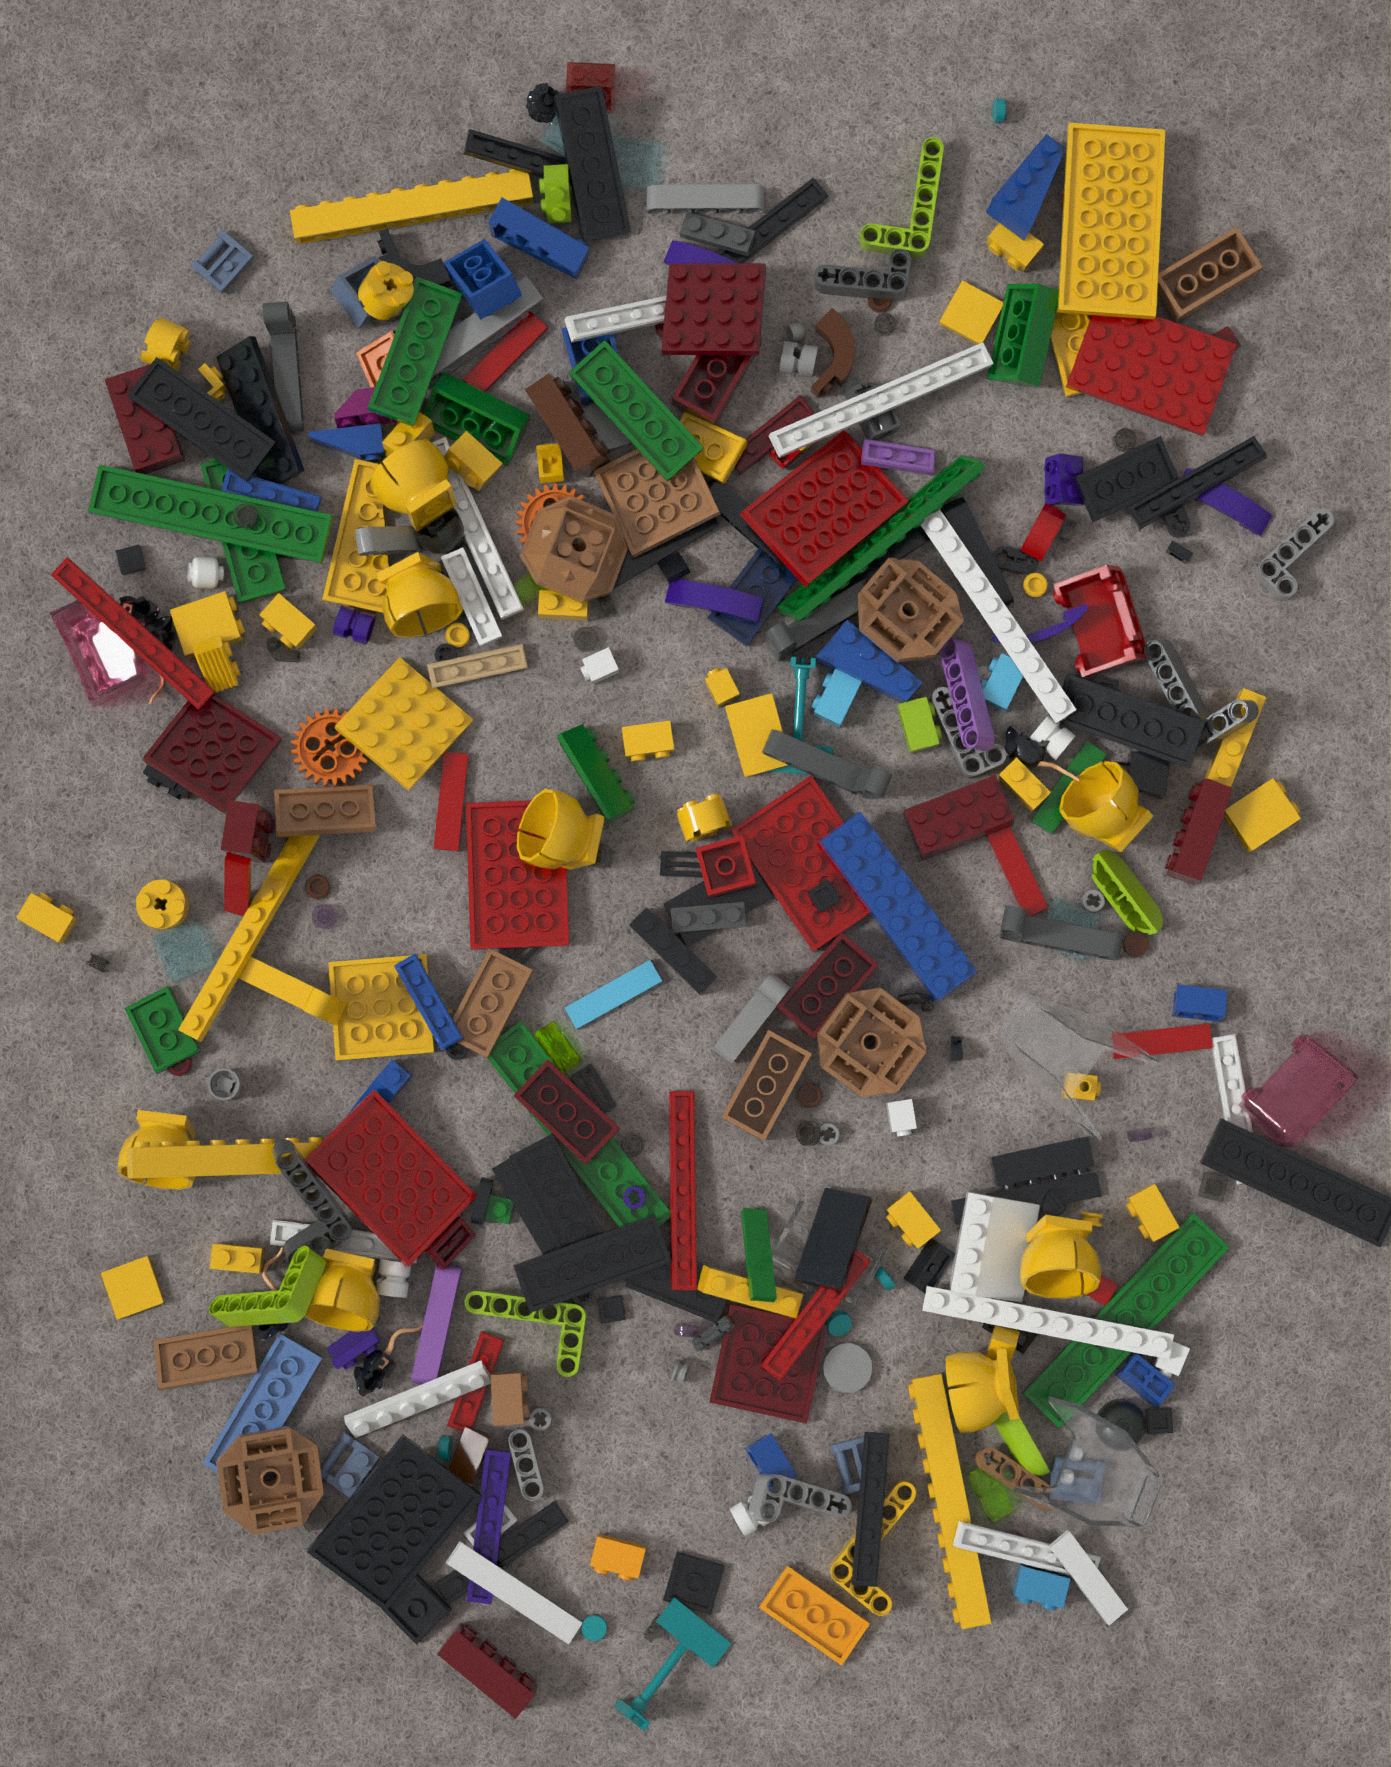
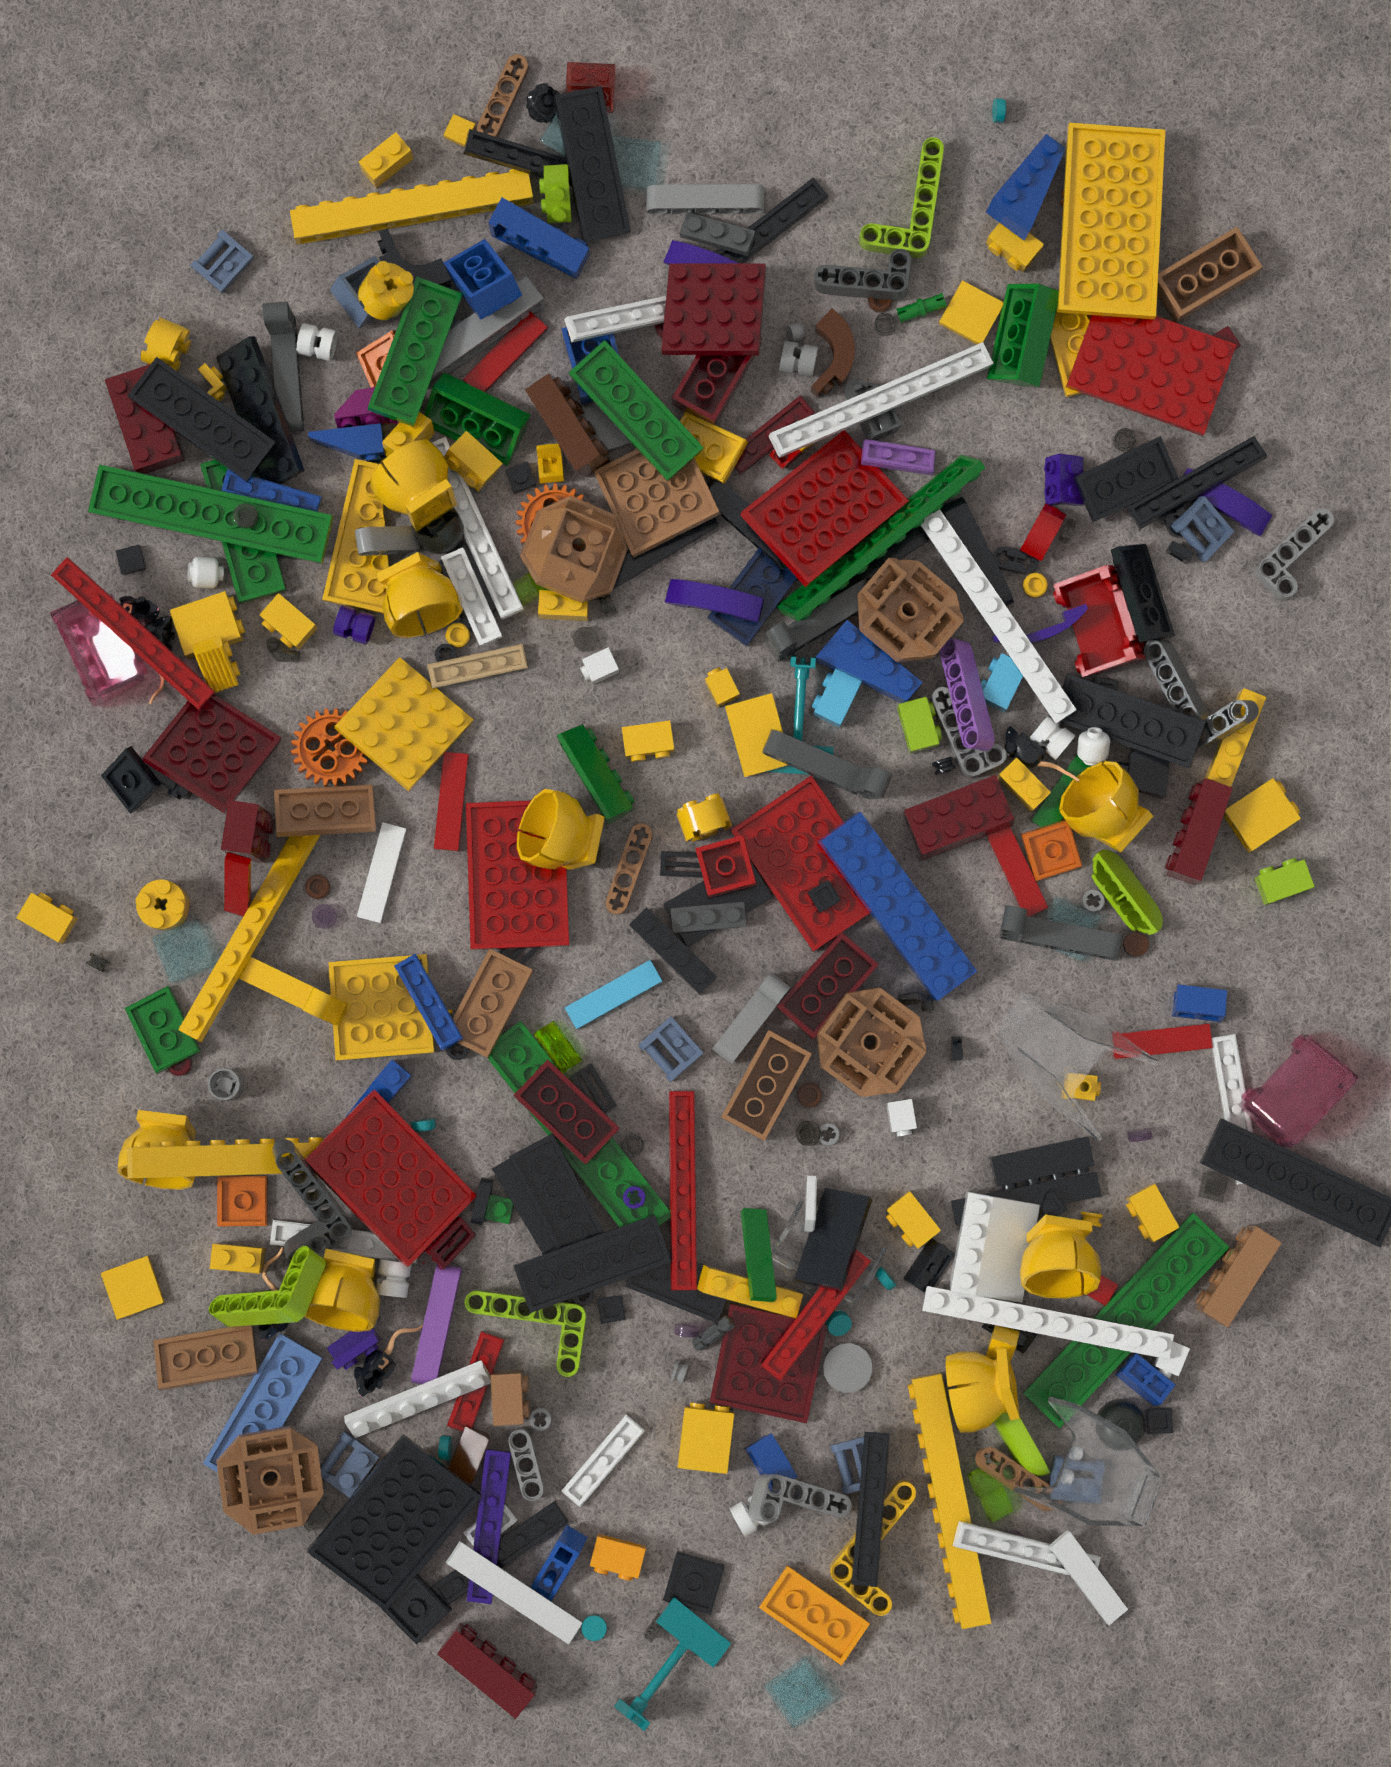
(130, 779): none -> black tile
(242, 1201): none -> orange tile
(308, 341): none -> white wheel
(381, 872): none -> white tile
(386, 160): none -> yellow brick
(423, 1124): none -> teal tile
(458, 129): none -> yellow tile
(504, 99): none -> medium nougat beam
(520, 477): none -> black plate
(559, 1562): none -> blue slope
(603, 1460): none -> white tile
(626, 868): none -> medium nougat beam
(673, 567): black tile -> none
(676, 1042): none -> sand blue plate
(706, 1438): none -> yellow brick
(799, 1692): none -> clear light blue tile
(810, 1203): none -> white tile
(921, 307): none -> green pin
(943, 765): none -> black bush
(1040, 1586): dark azure brick -> none
(1051, 850): none -> orange tile
(1093, 746): none -> white head
(1142, 592): none -> black plate
(1208, 523): none -> sand blue plate
(1237, 1275): none -> medium nougat brick
(1284, 881): none -> lime brick

